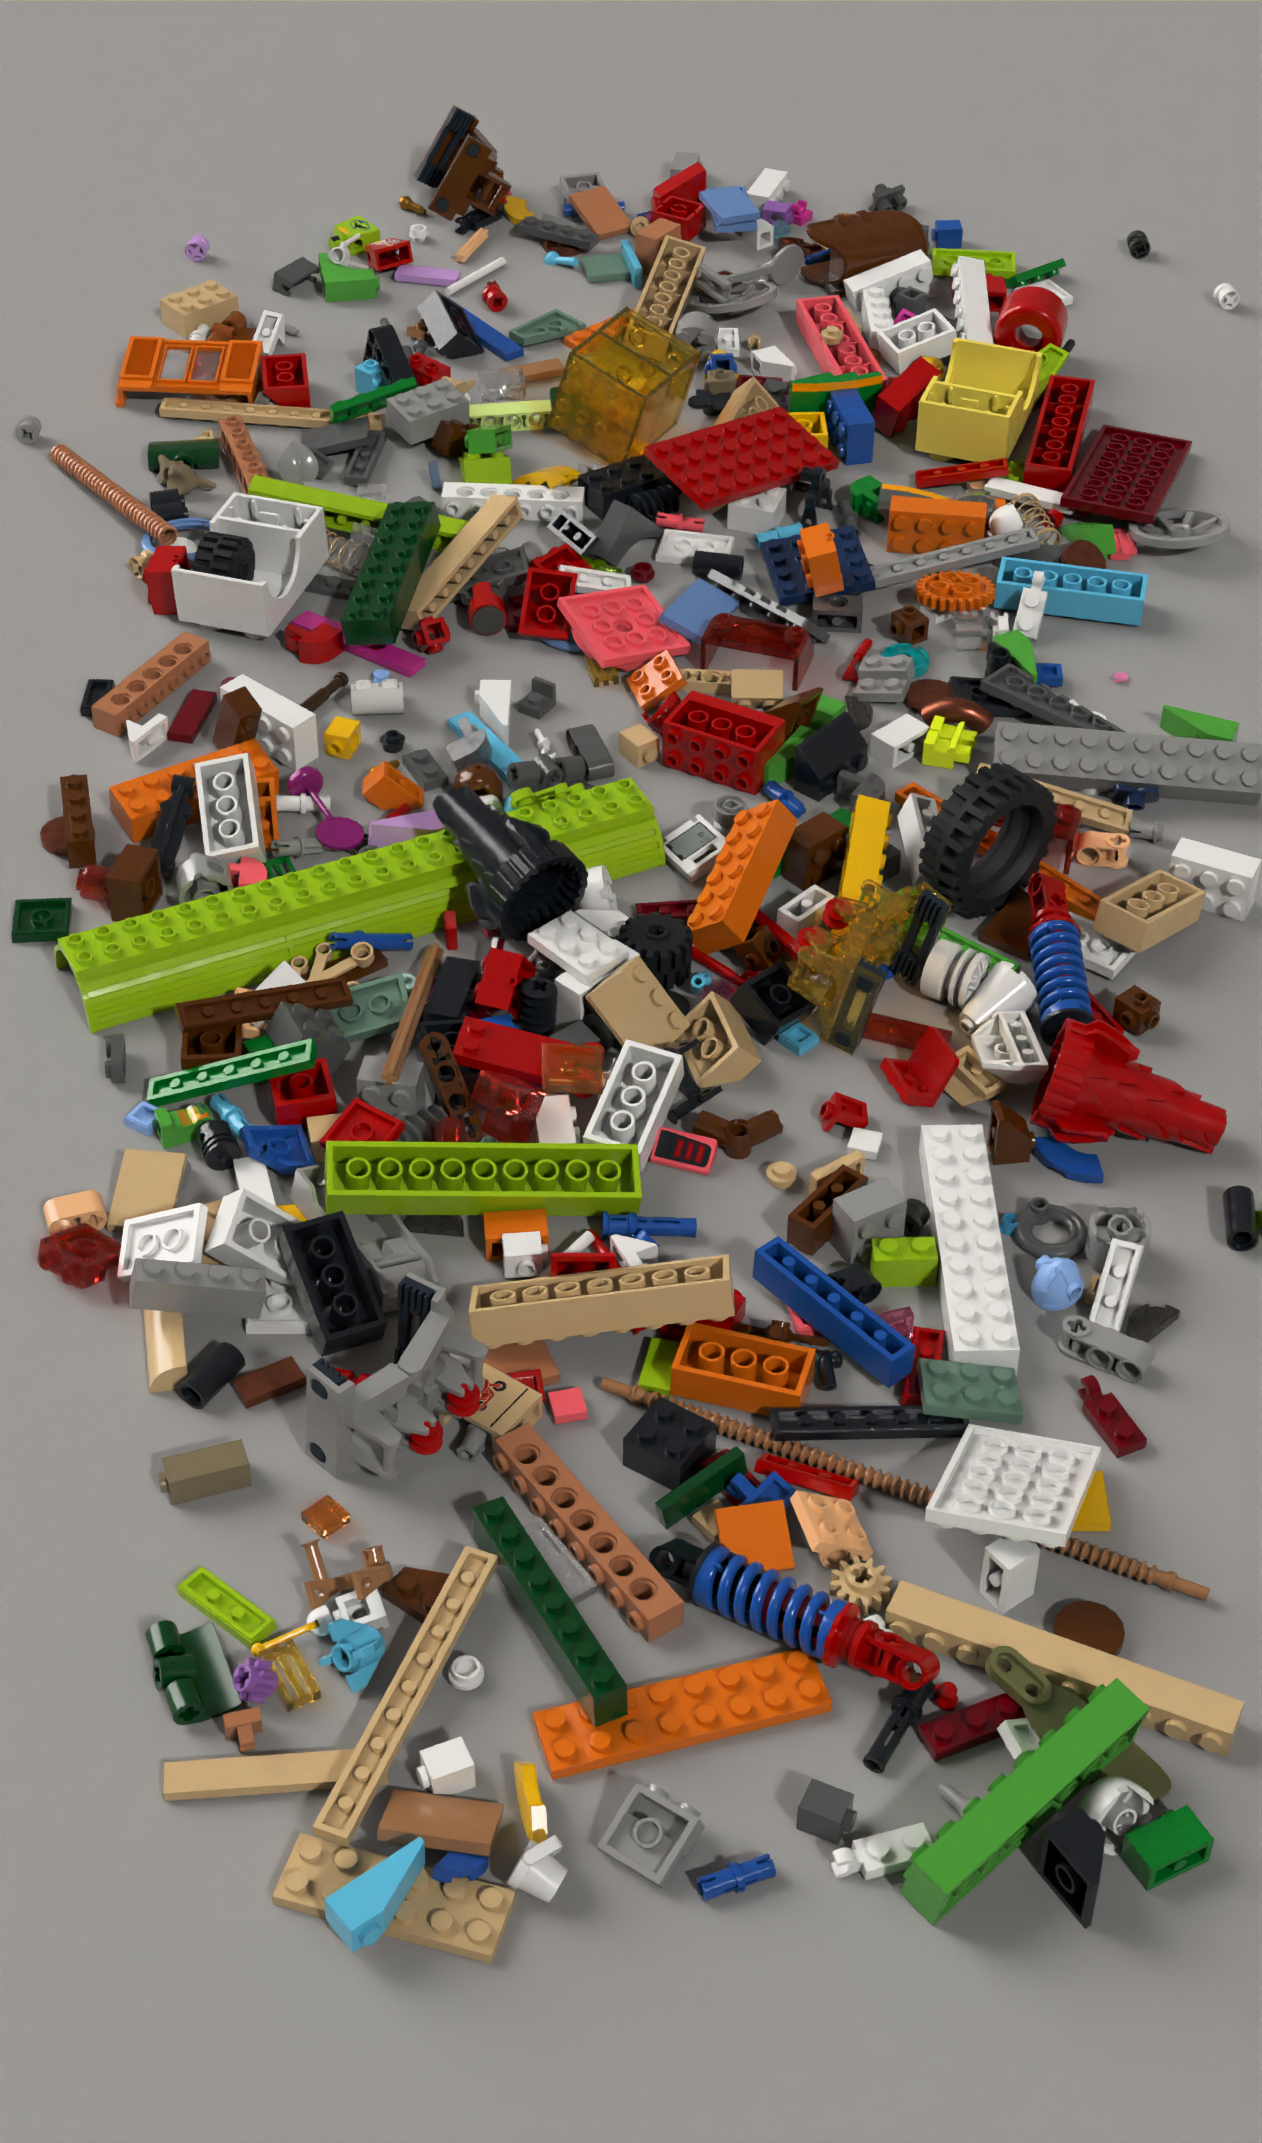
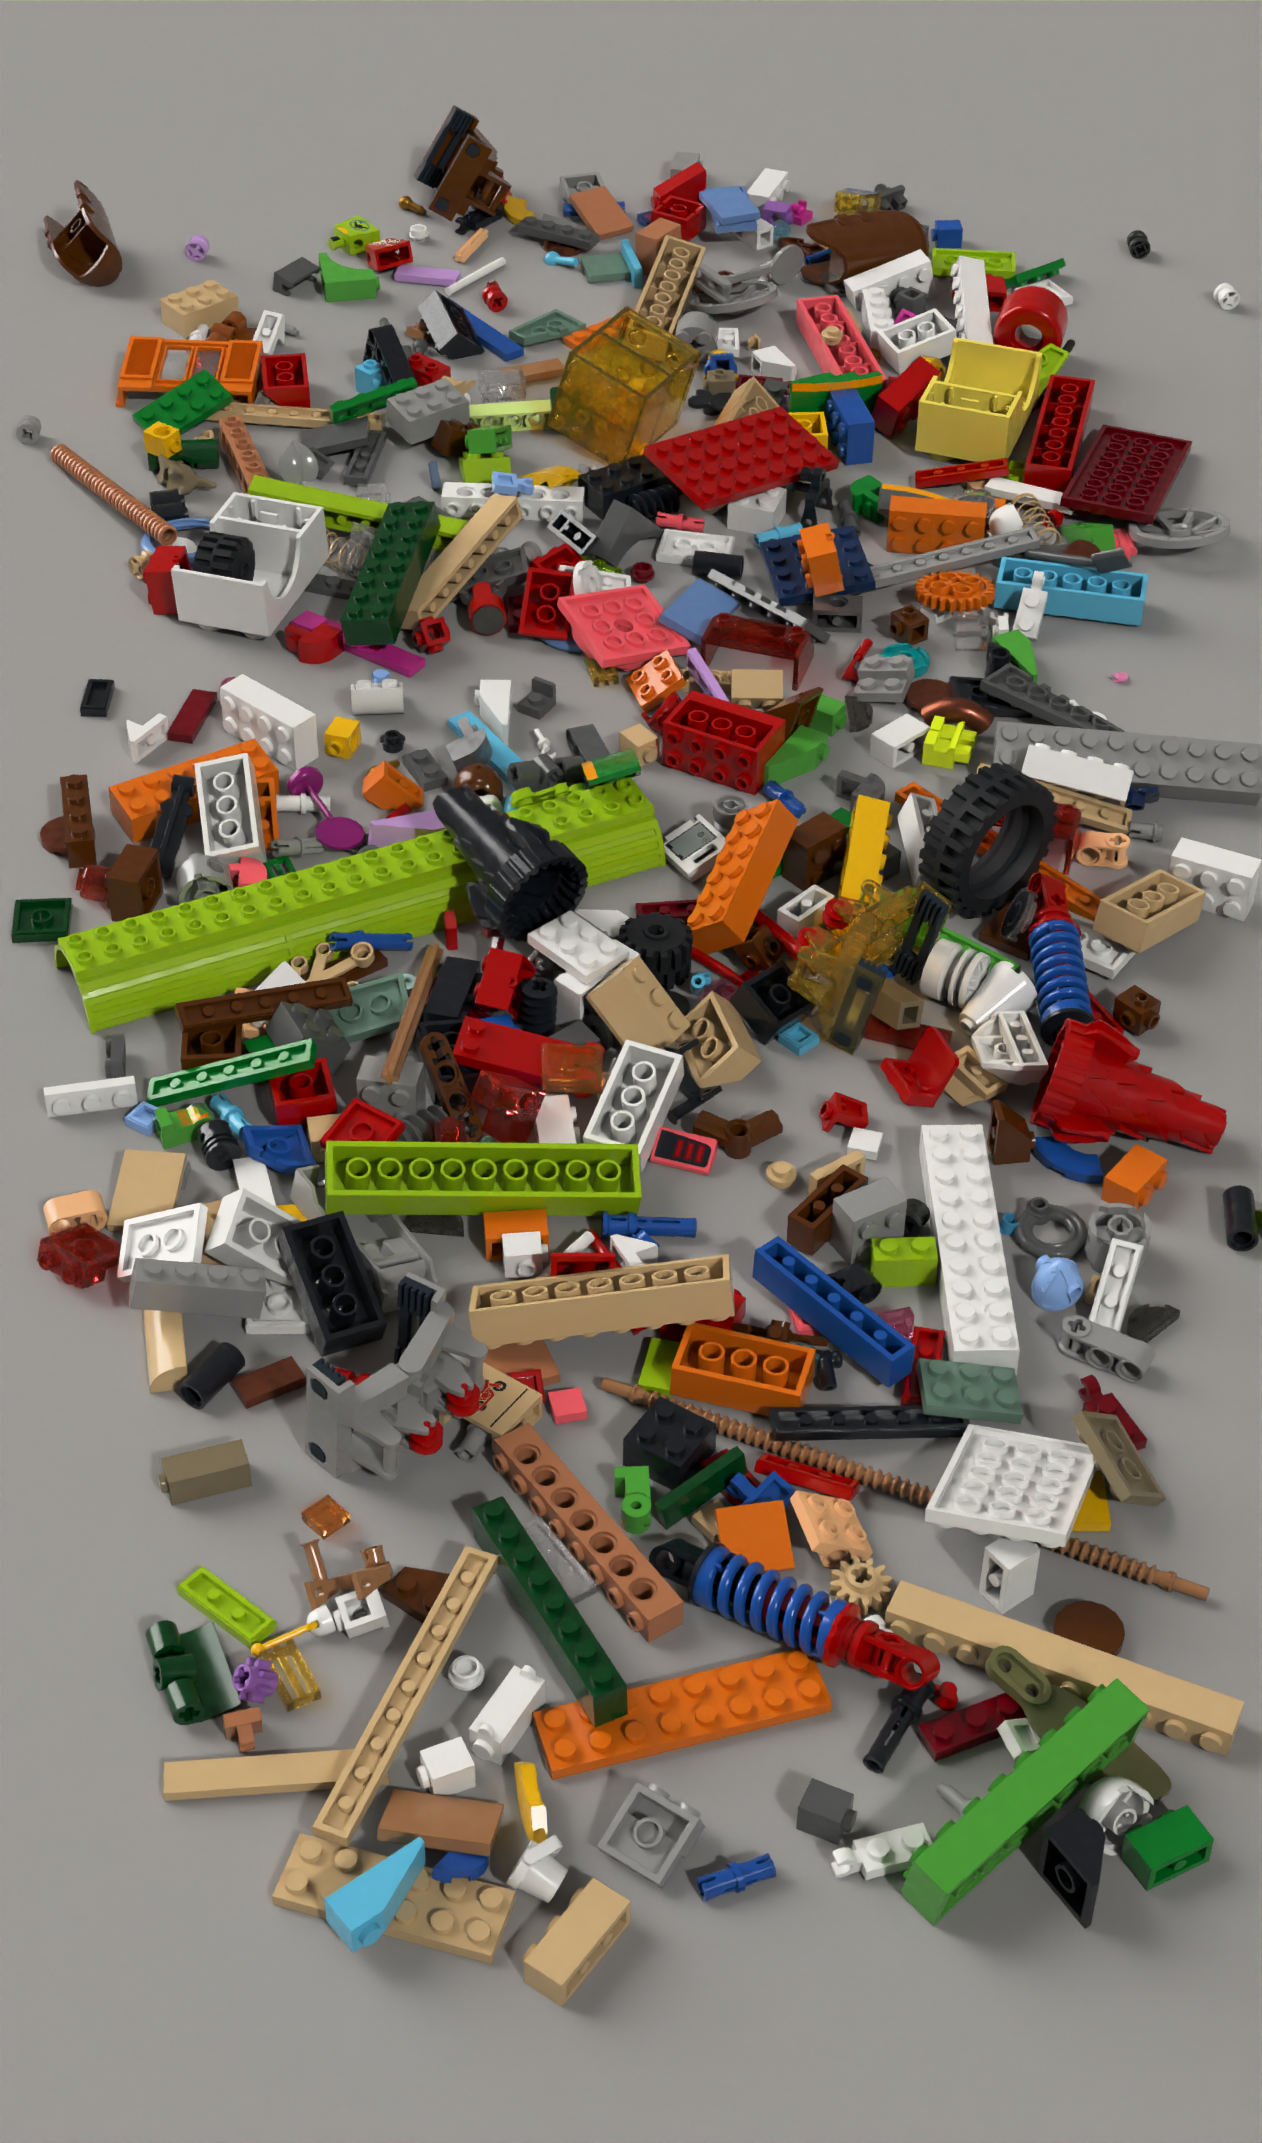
(86, 243): none -> reddish brown animal
(90, 1096): none -> white plate
(151, 683): nougat brick -> none
(162, 440): none -> yellow brick
(186, 404): none -> green plate
(236, 719): reddish brown brick -> none
(323, 694): dark brown piece -> none
(342, 254): white plant -> none
(356, 1651): medium azure brick -> none
(507, 1714): none -> white brick
(509, 484): none -> light blue plate
(576, 1941): none -> tan brick
(586, 578): none -> white tile
(598, 891): white cylinder -> none
(611, 768): none -> green slope
(634, 1485): none -> bright green leg
(638, 223): tan plate -> none
(703, 675): none -> lavender tile
(825, 754): black slope -> none
(850, 201): none -> clear yellow torso
(898, 1006): none -> dark tan brick
(1018, 915): none -> tile
(1050, 674): blue plate -> none
(1078, 774): none -> white brick
(1103, 561): none -> dark grey piece
(1118, 1459): none -> dark tan plate
(1135, 1178): none -> orange brick
(1196, 725): bright green slope -> none

